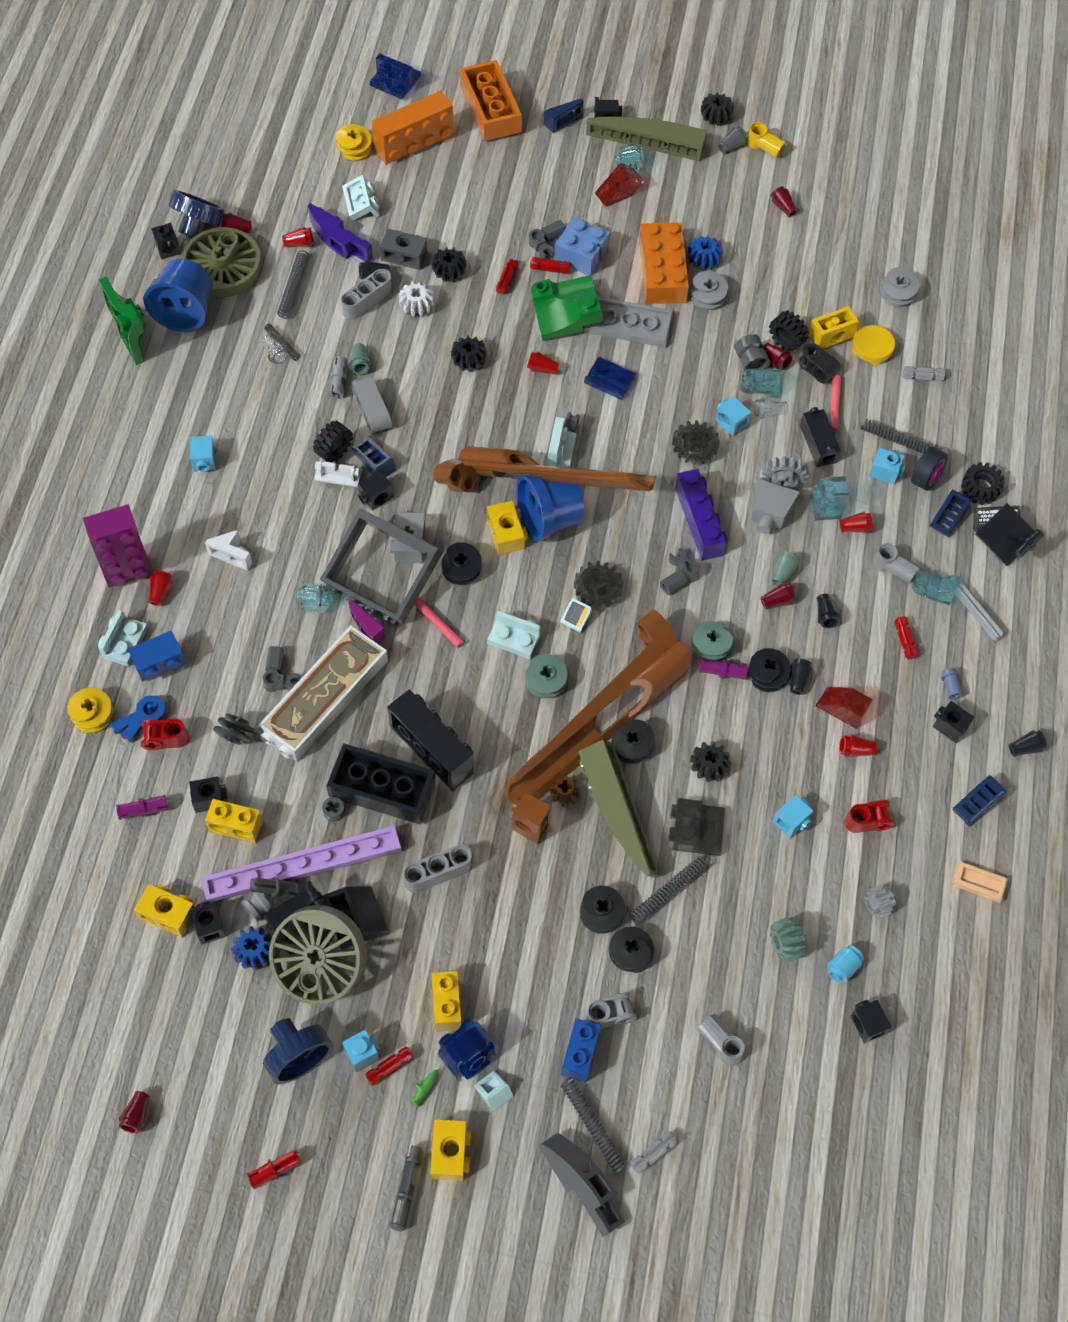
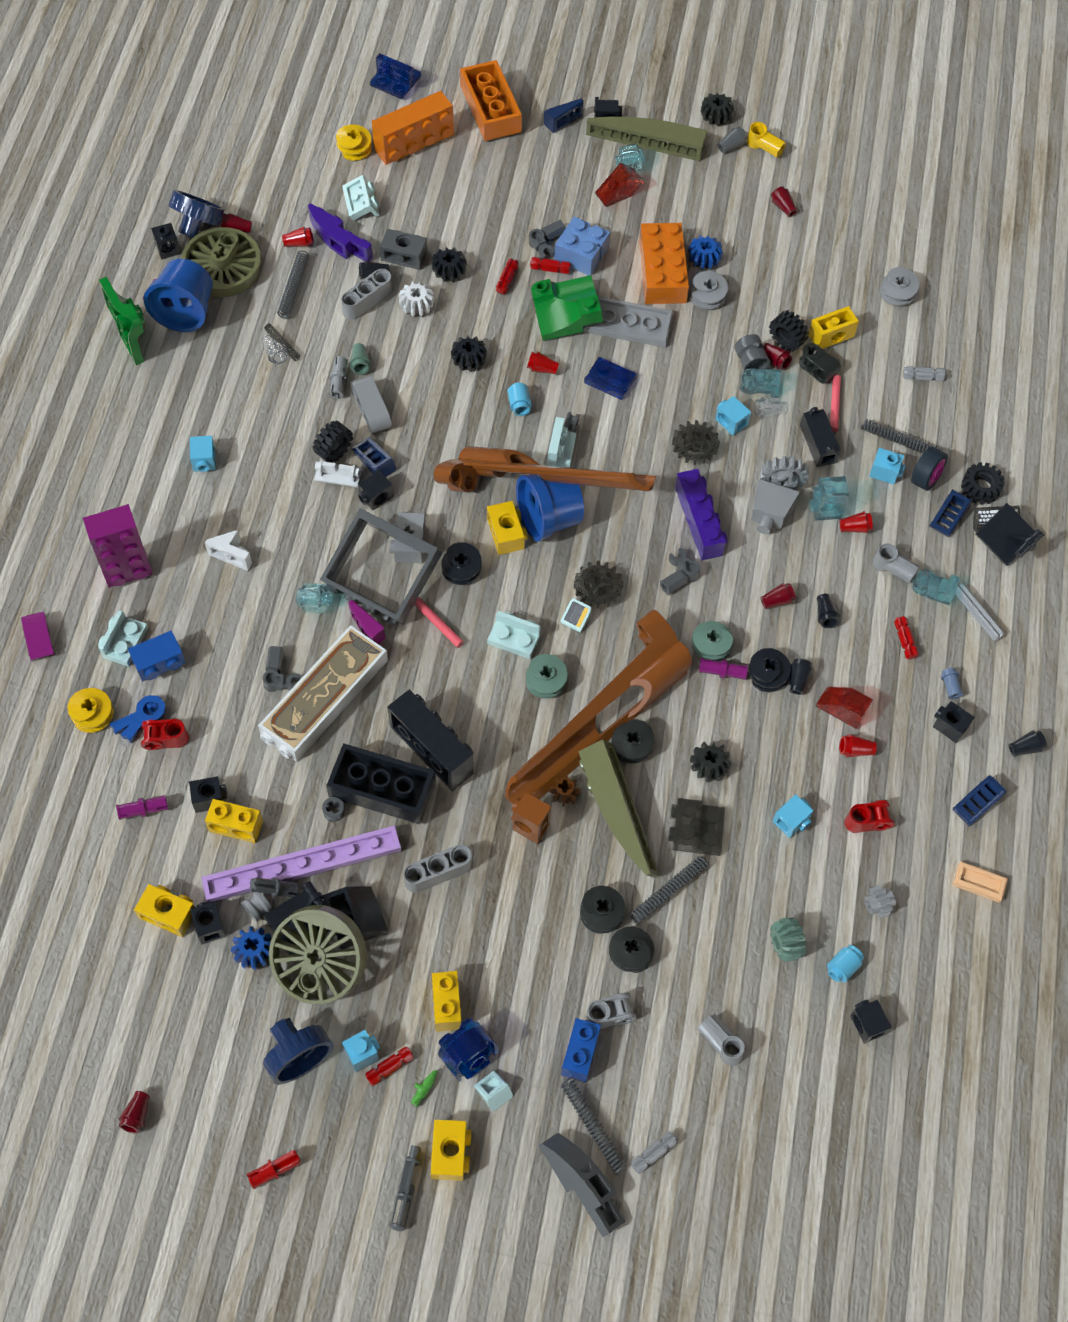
(37, 636): none -> magenta slope
(159, 586): red cone -> none
(234, 729): pearl dark grey piece -> none
(519, 399): none -> medium azure brick
(784, 568): sand green cone -> none
(873, 344): yellow tile -> none

